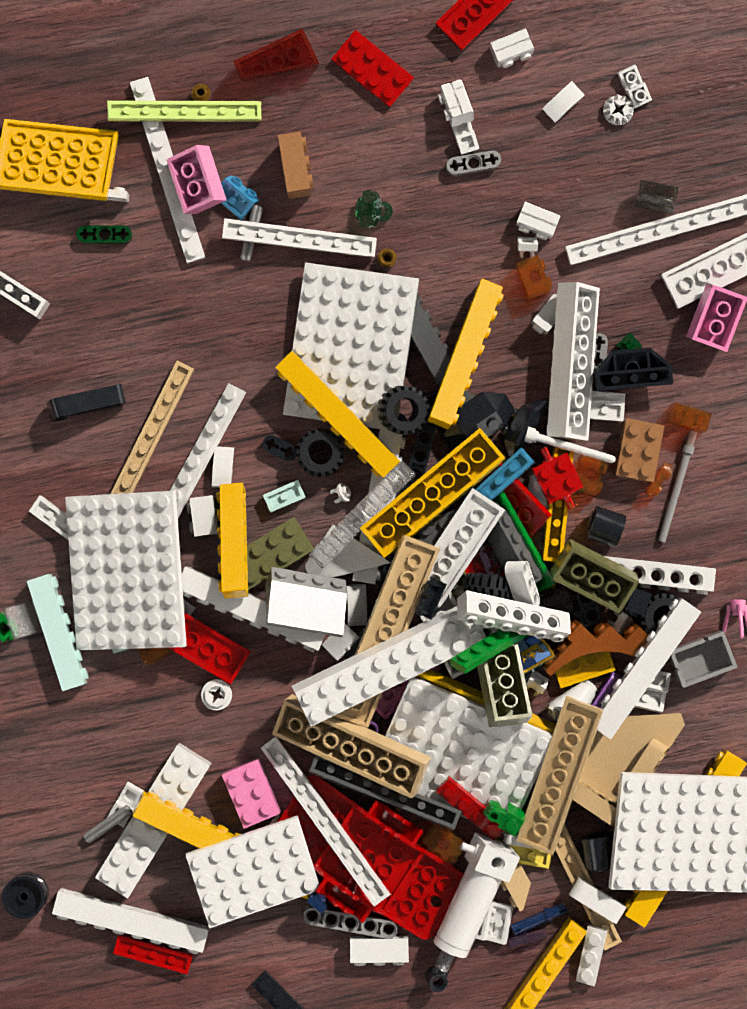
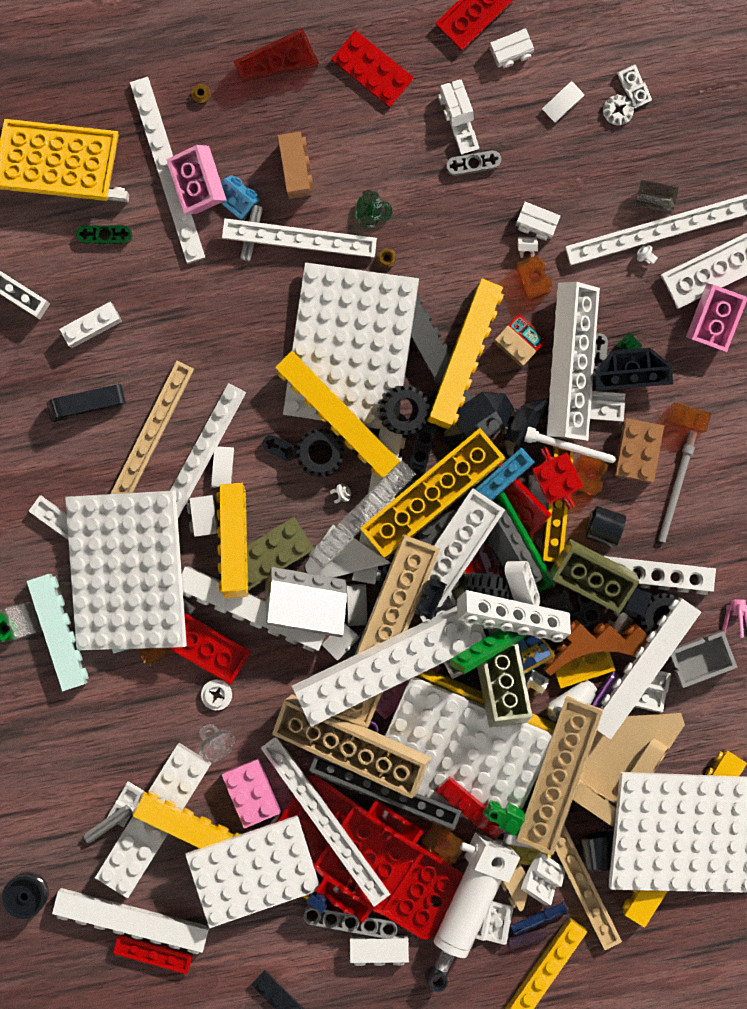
(90, 325): none -> white brick
(185, 111): yellowish green tile -> none
(217, 745): none -> clear tile
(284, 496): light aqua plate -> none
(520, 340): none -> tan slope
(543, 878): none -> white slope
(546, 317): white bracket -> none
(591, 955): white plate -> none
(597, 900): white beam -> none
(645, 254): none -> white plate
(663, 473): clear orange plate -> none

